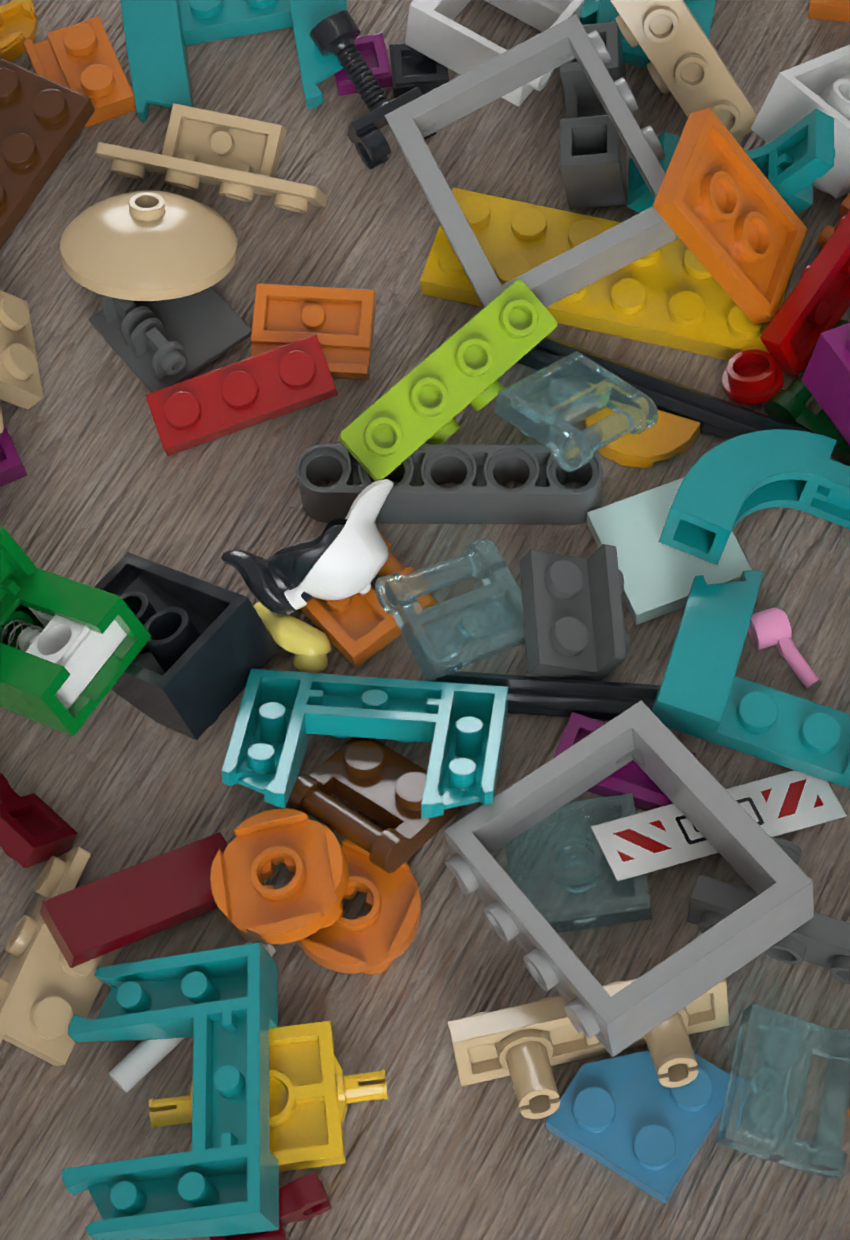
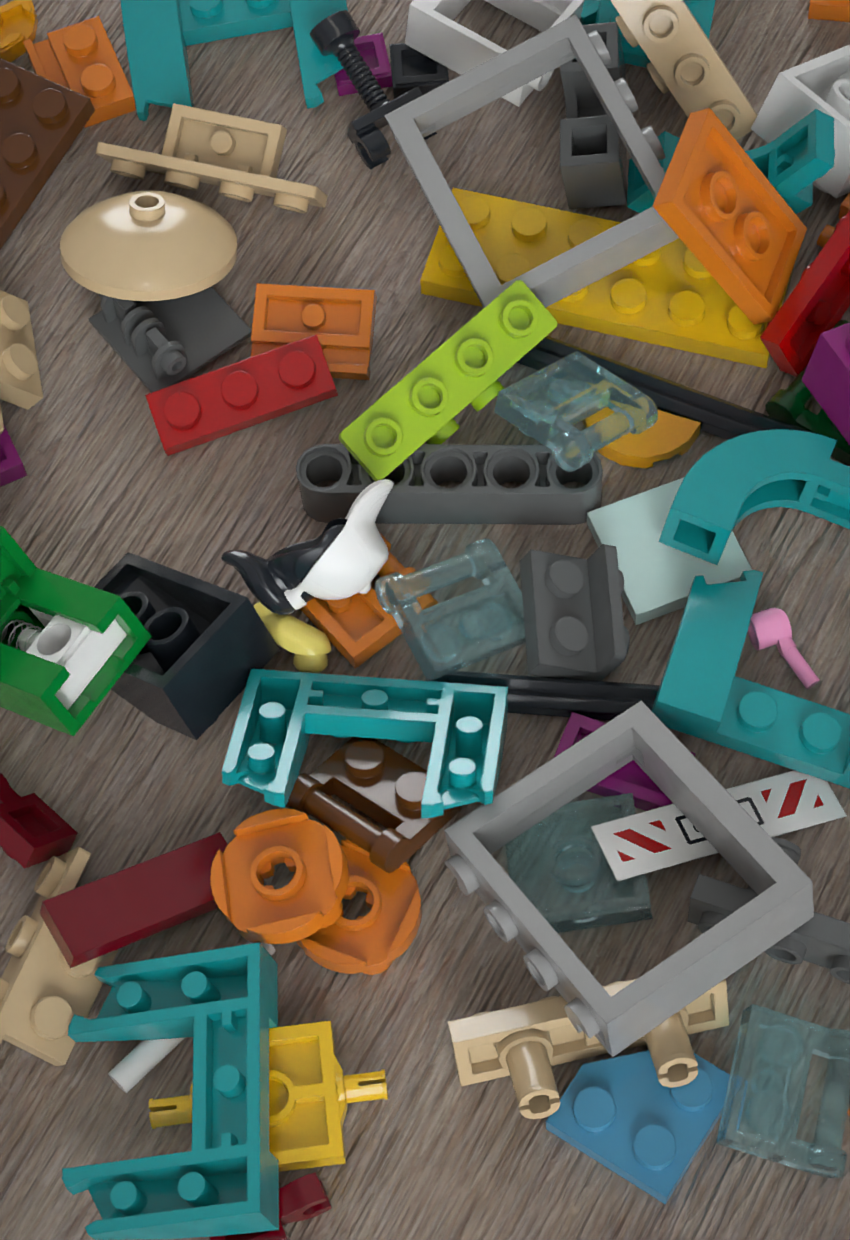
(752, 377): red plate -> none

